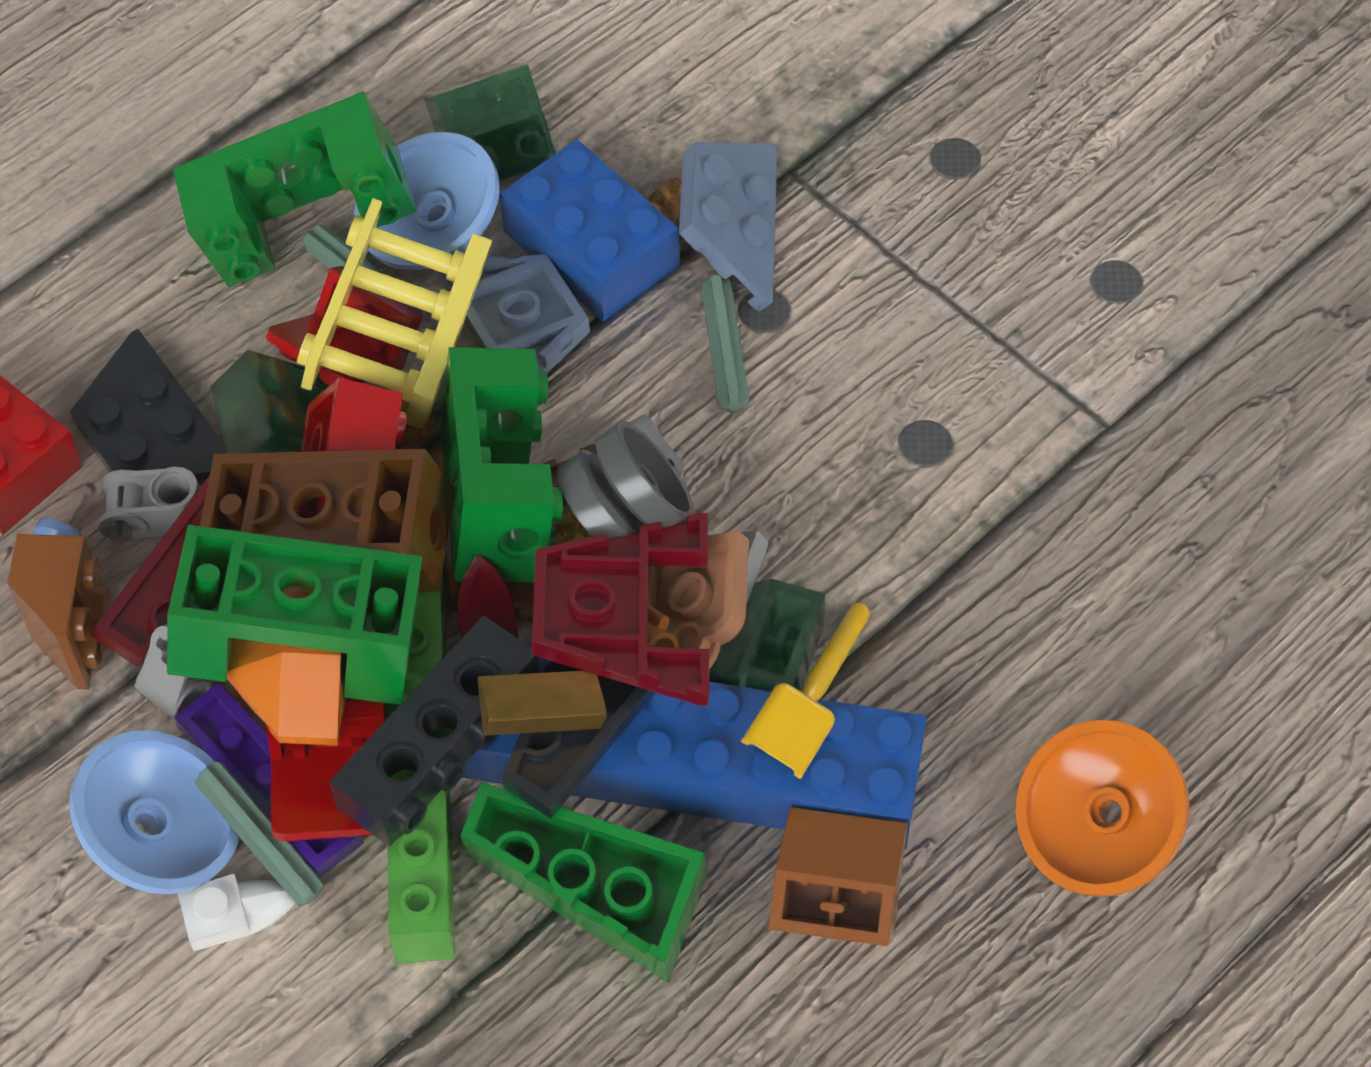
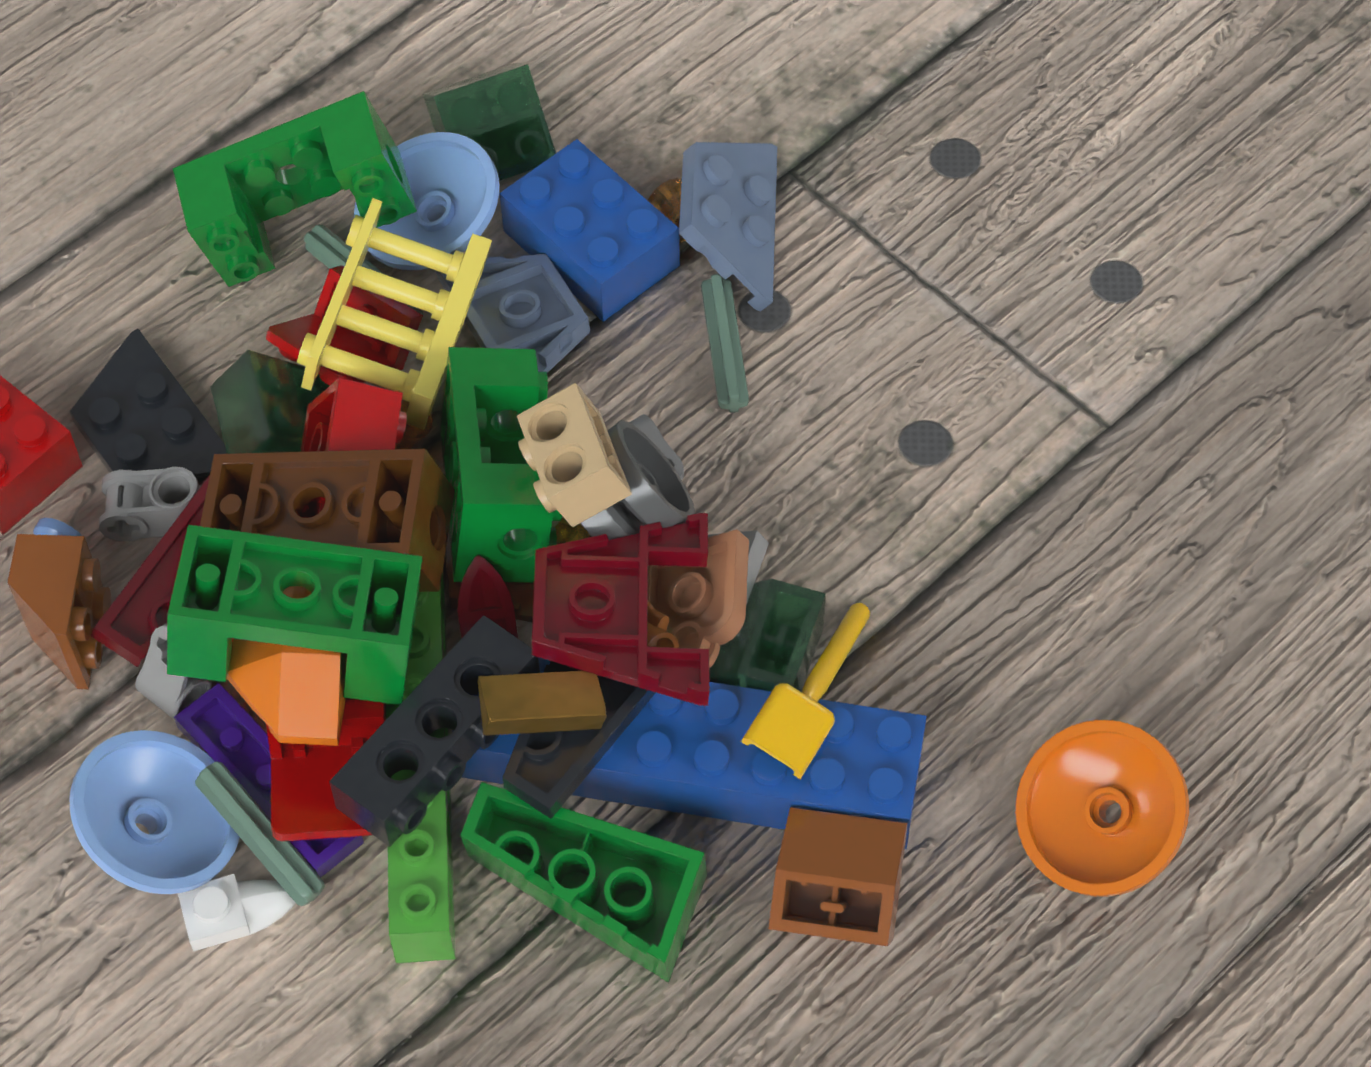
(572, 456): none -> tan brick

